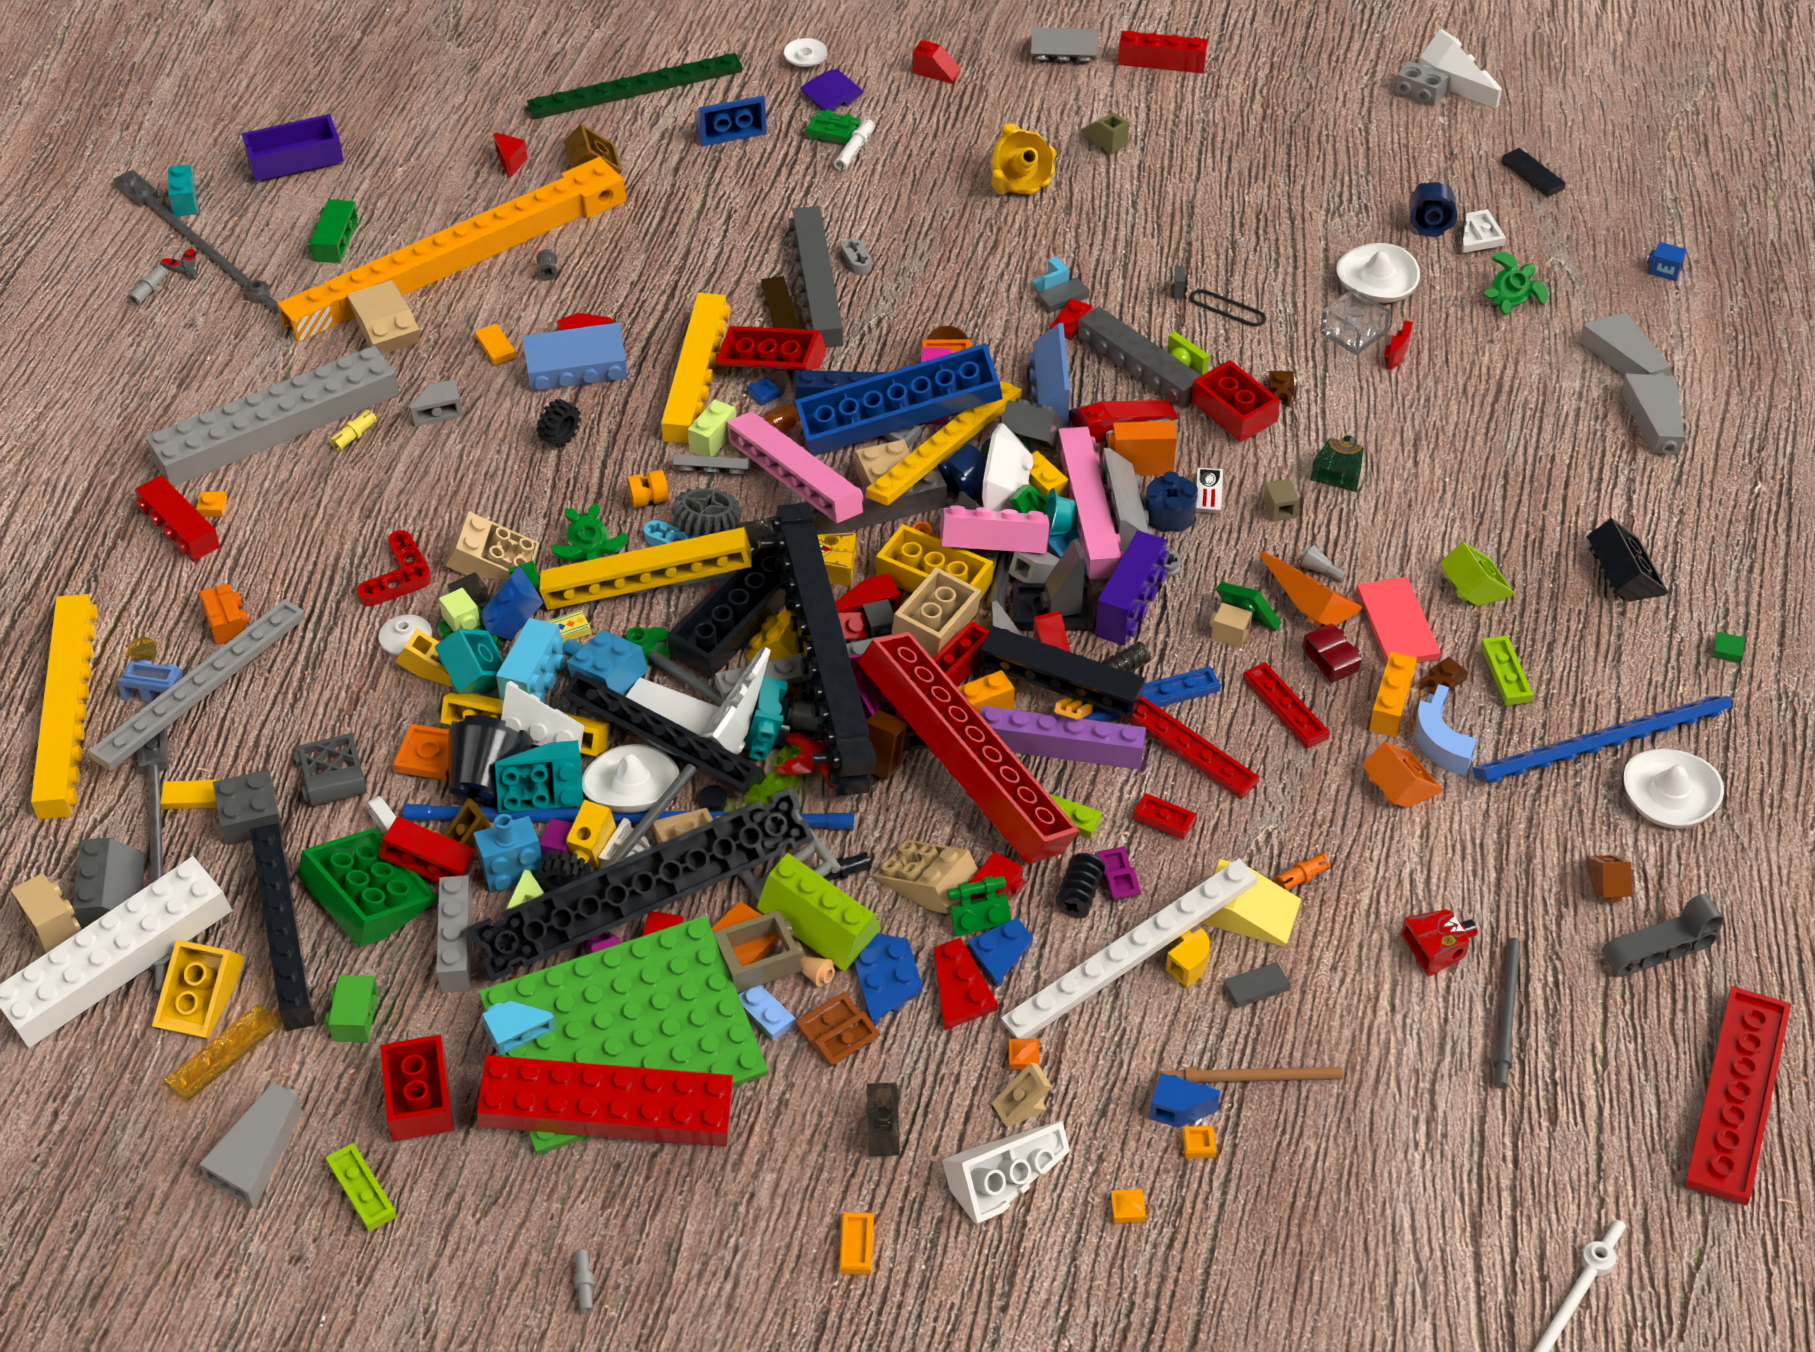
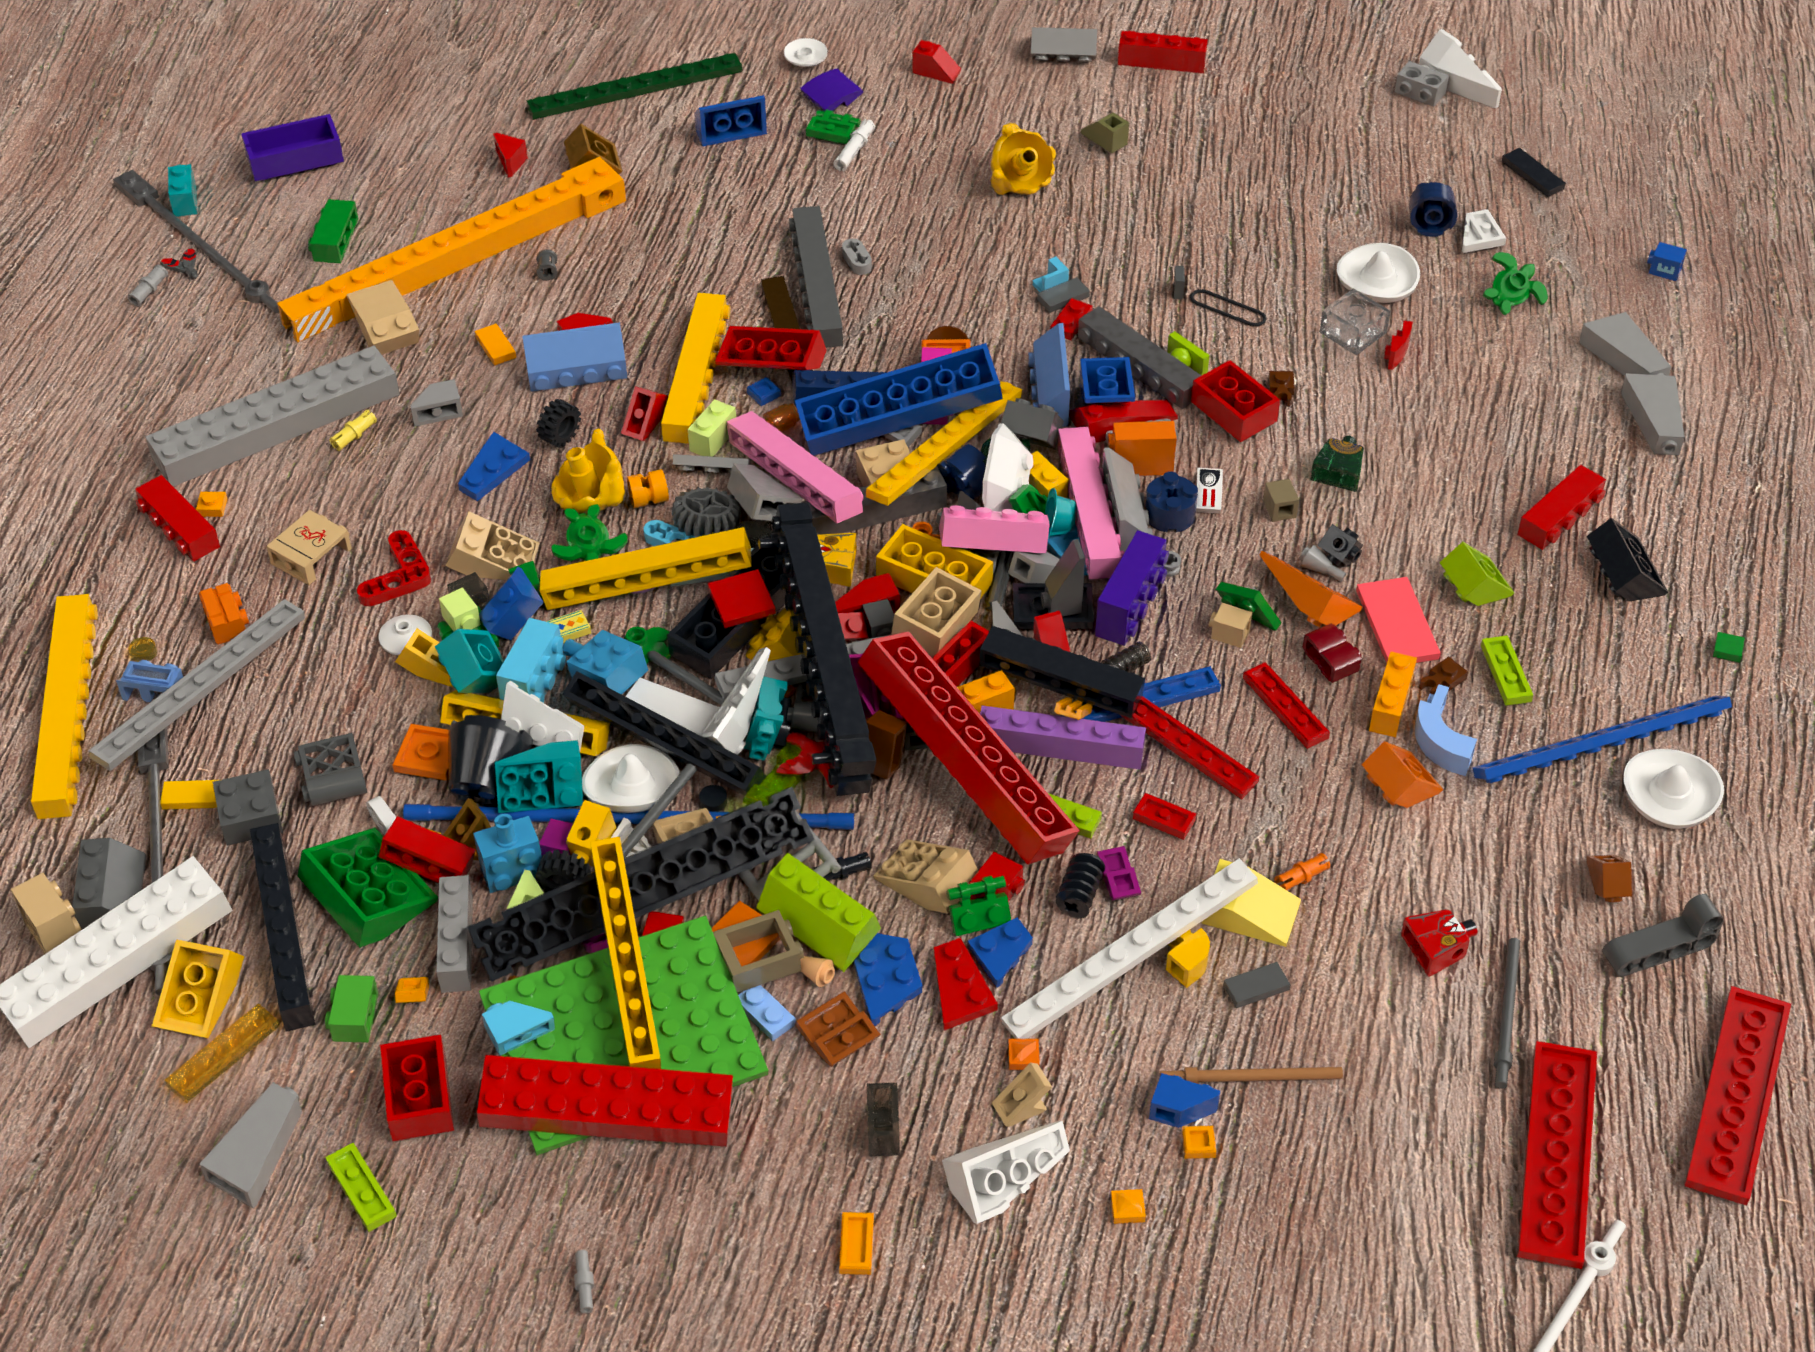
(305, 544): none -> tan panel
(412, 989): none -> light orange tile
(492, 466): none -> blue wing
(589, 477): none -> yellow piece
(625, 954): none -> yellow brick
(643, 413): none -> red slope
(741, 598): none -> red tile
(758, 492): none -> light grey slope
(1106, 380): none -> blue slope
(1341, 545): none -> black brick
(1558, 1155): none -> red plate
(1562, 507): none -> red brick

